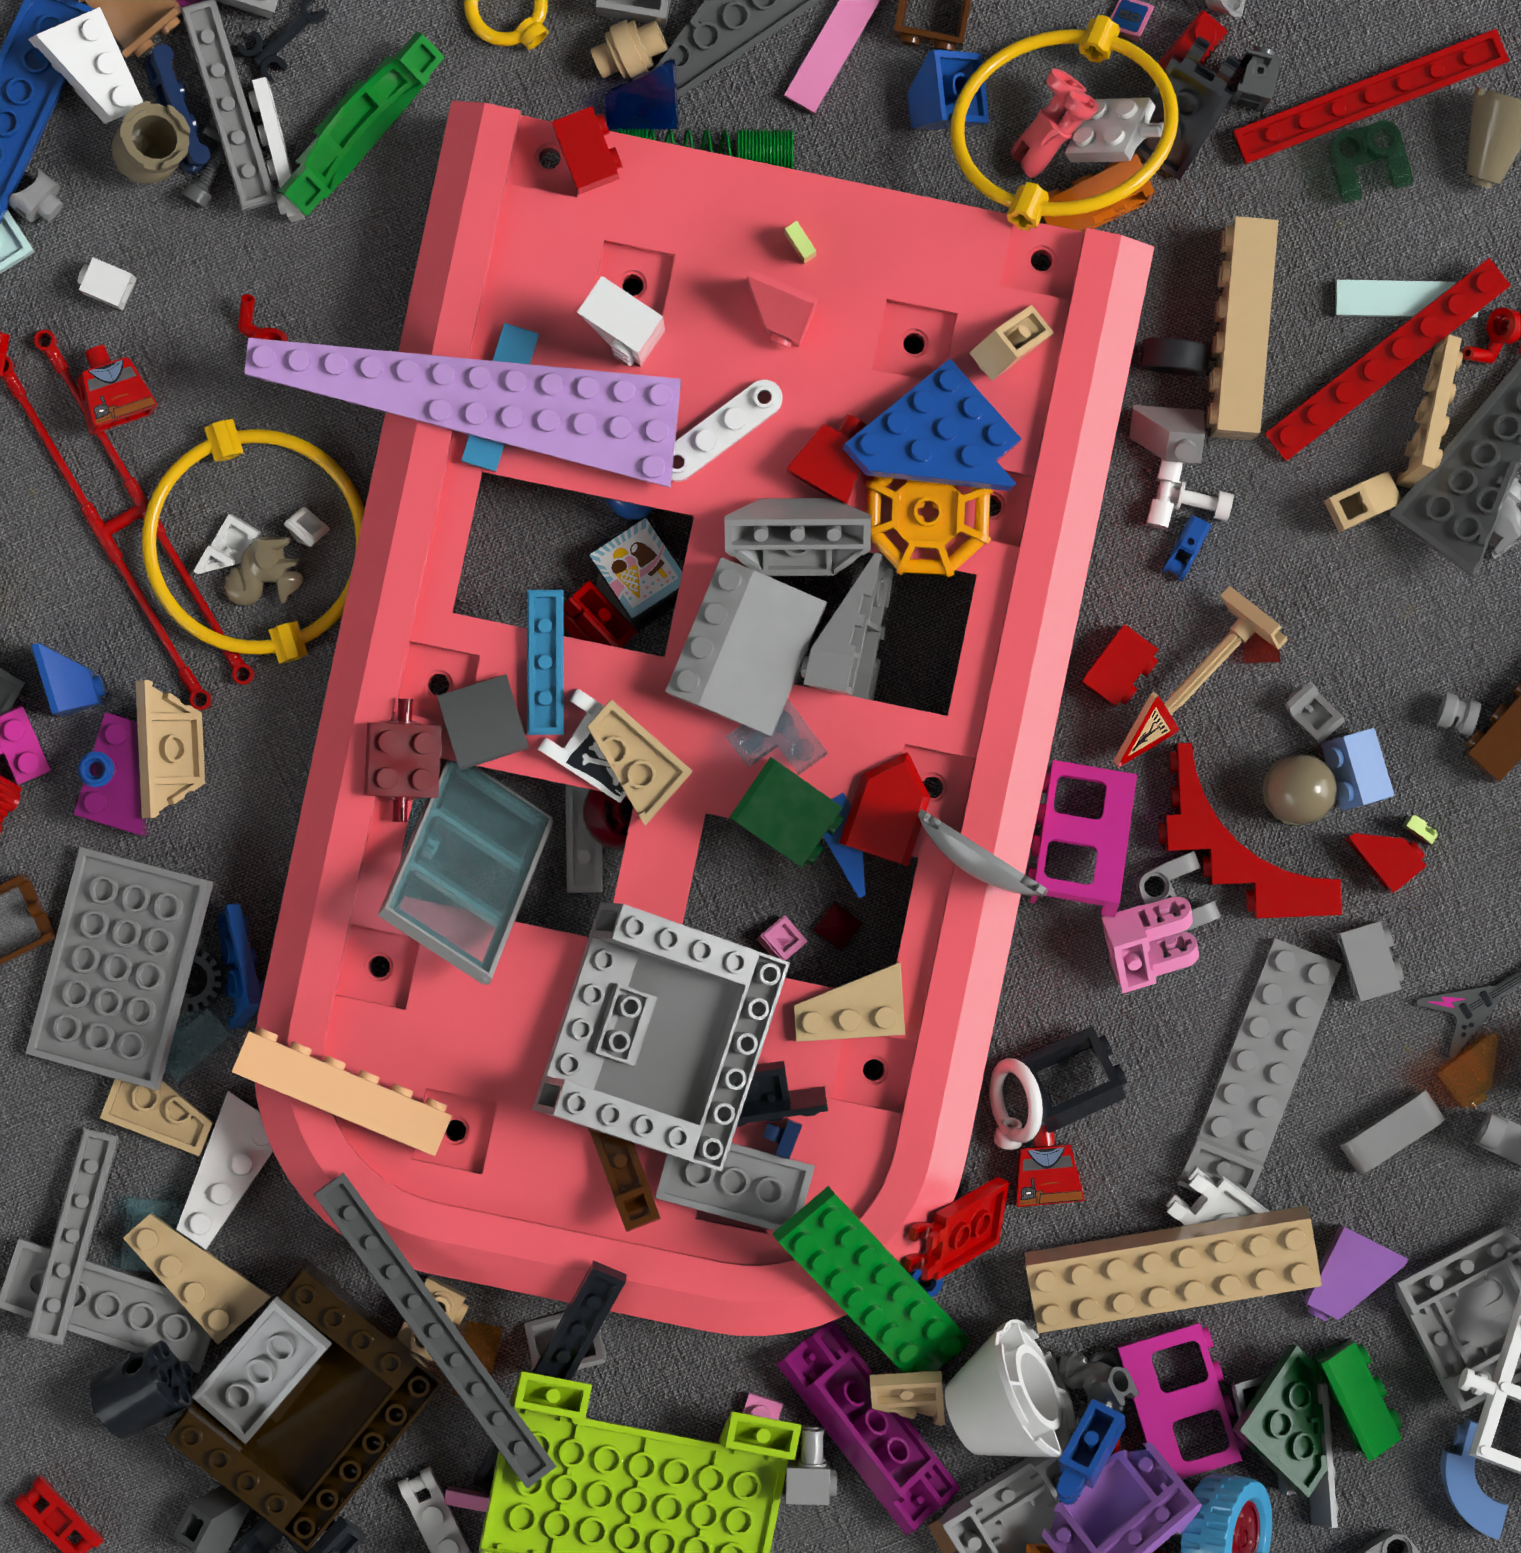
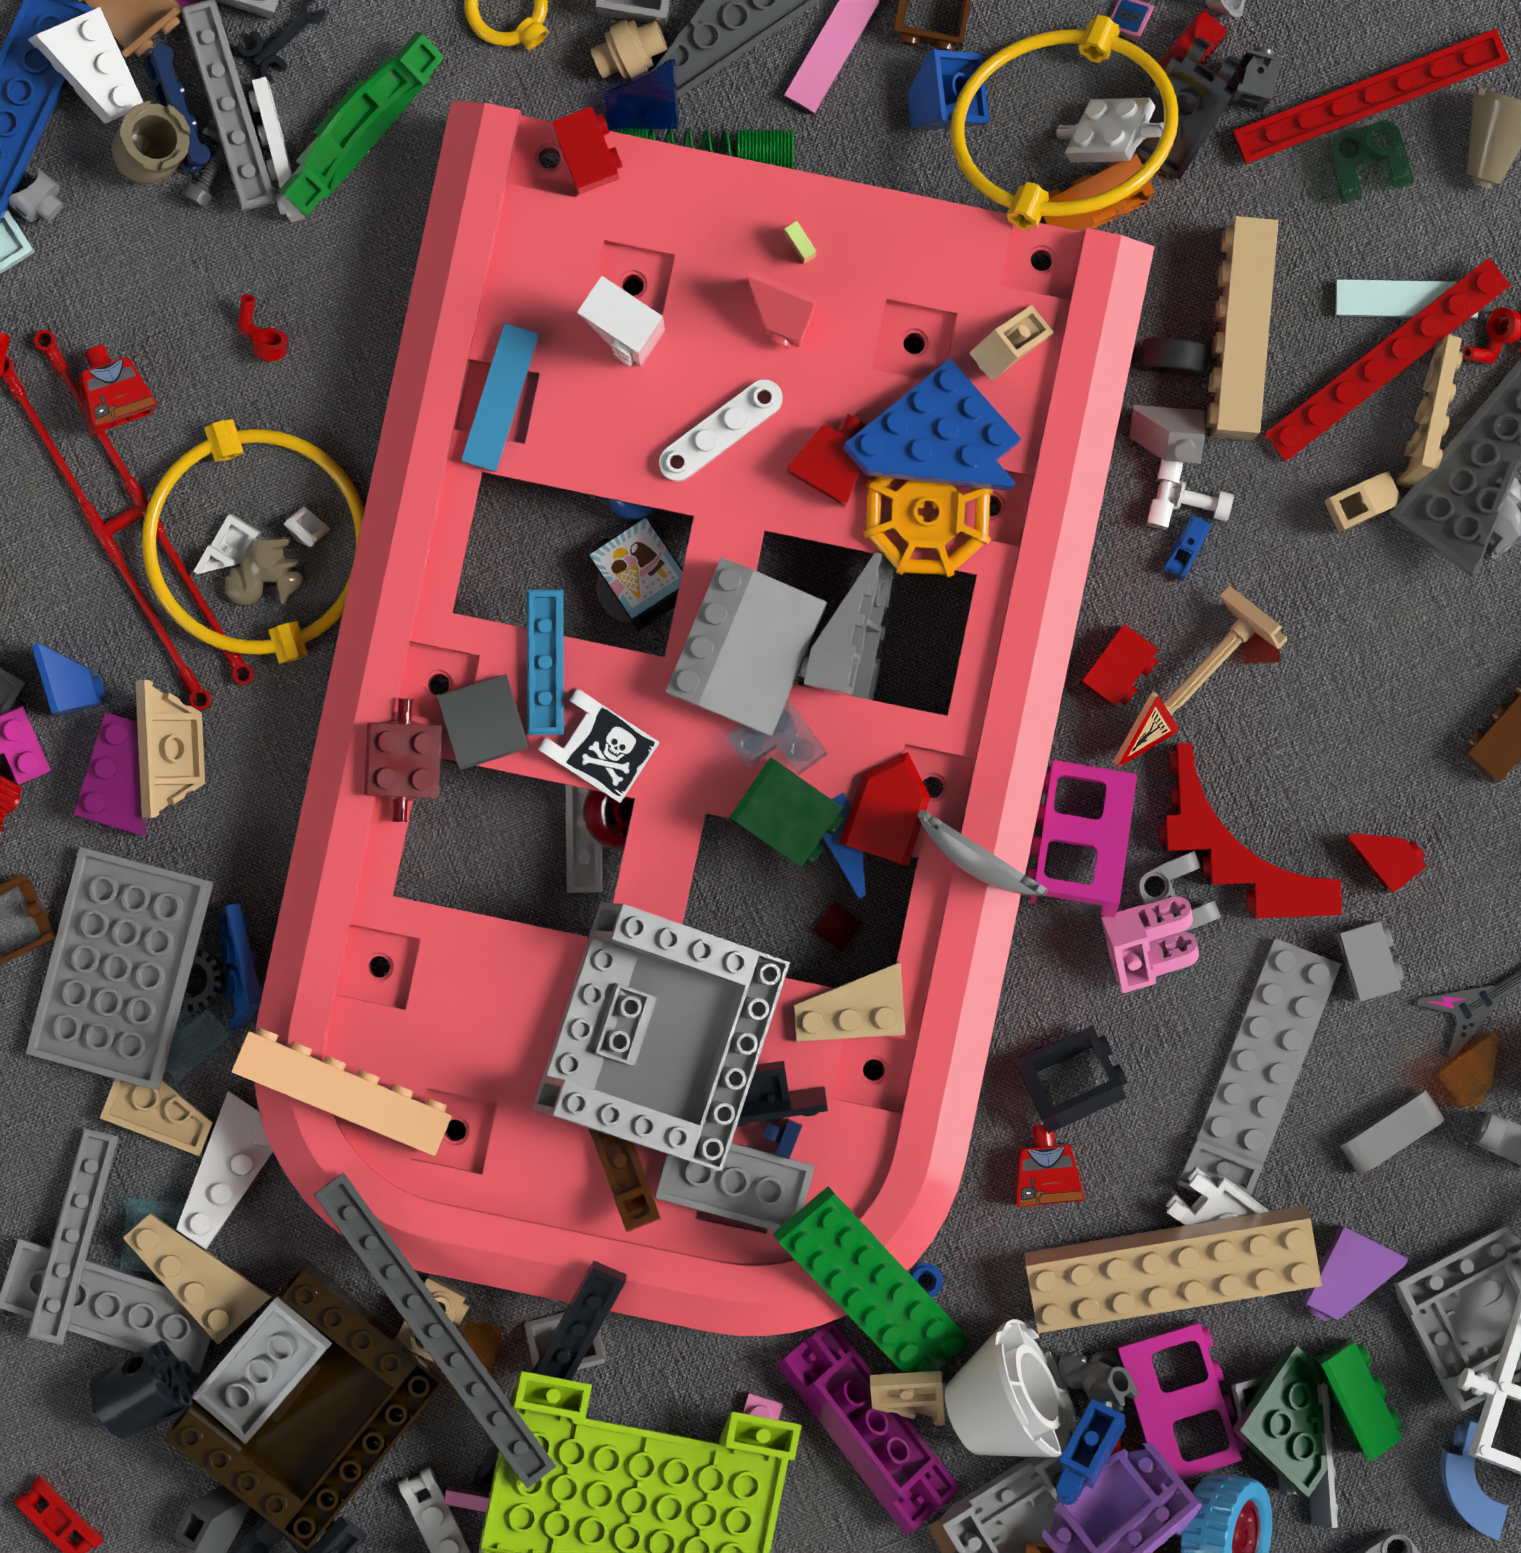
(85, 766): blue plate -> none
(106, 283): white brick -> none
(467, 869): clear light blue door -> none
(567, 413): lavender wing -> none
(594, 619): red brick -> none
(638, 760): tan wing -> none
(782, 939): bright pink tile -> none
(797, 536): light grey wedge -> none
(809, 1476): light grey brick -> none
(960, 1231): red tile -> none
(1009, 1131): piece -> none
(1048, 131): coral piece -> none
(1299, 789): dark tan tile -> none
(1313, 712): light grey bracket -> none
(1358, 769): brick -> none
(1420, 829): yellowish green tile -> none
(1458, 714): light grey wheel -> none

